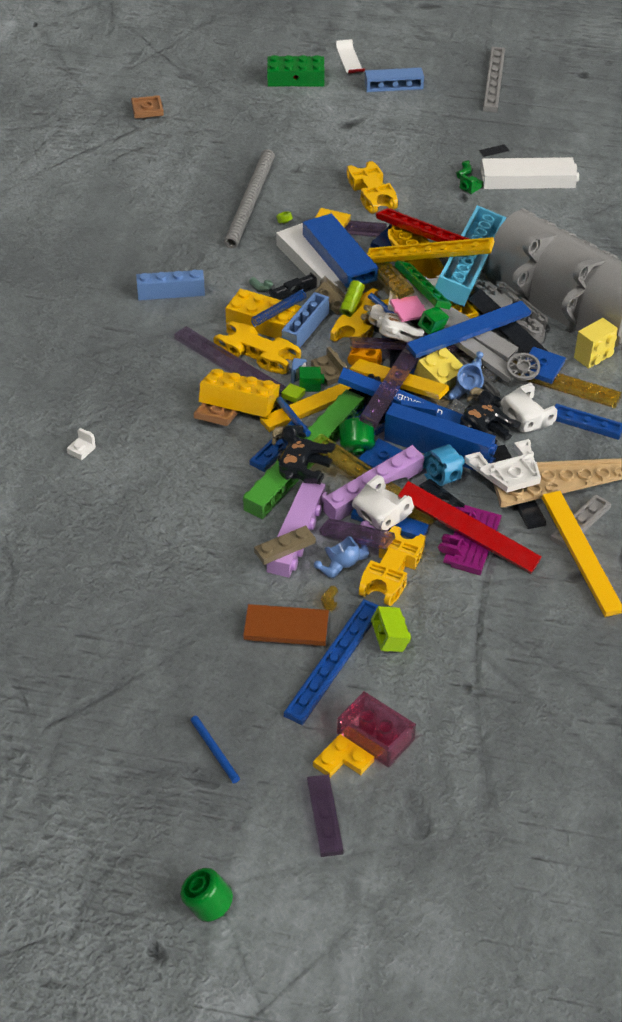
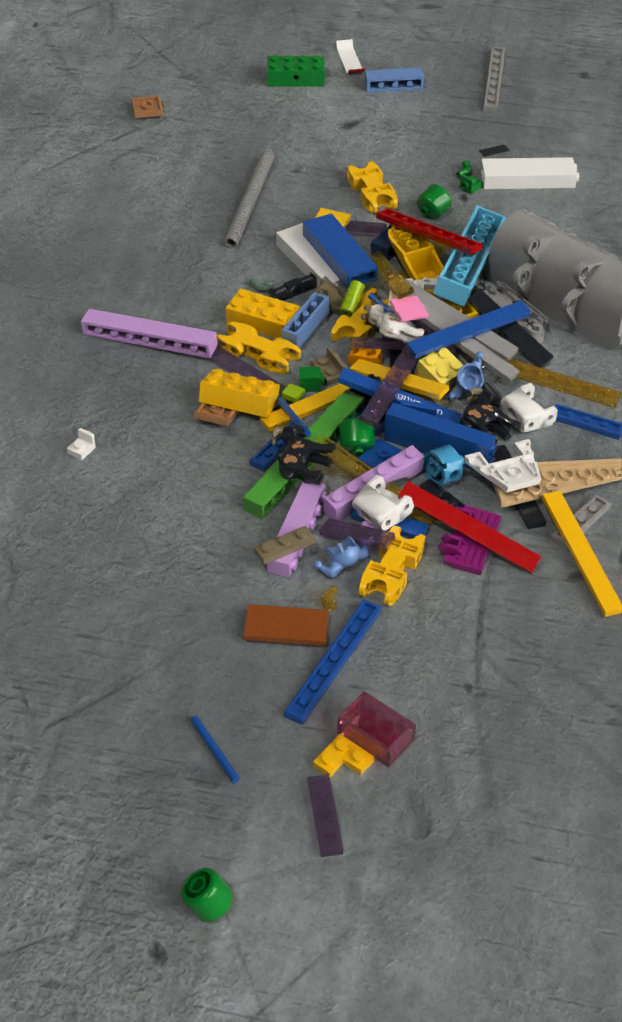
(149, 333): none -> lavender brick
(170, 284): medium blue brick -> none
(274, 312): blue piece -> none
(284, 217): lime tile -> none
(295, 368): medium blue slope -> none
(390, 629): lime brick -> none
(423, 285): green tile -> none
(431, 250): yellow tile -> none
(433, 320): green brick -> none
(434, 202): none -> green head
(523, 366): light grey wheel -> none
(549, 364): blue plate -> none
(595, 343): light yellow brick -> none

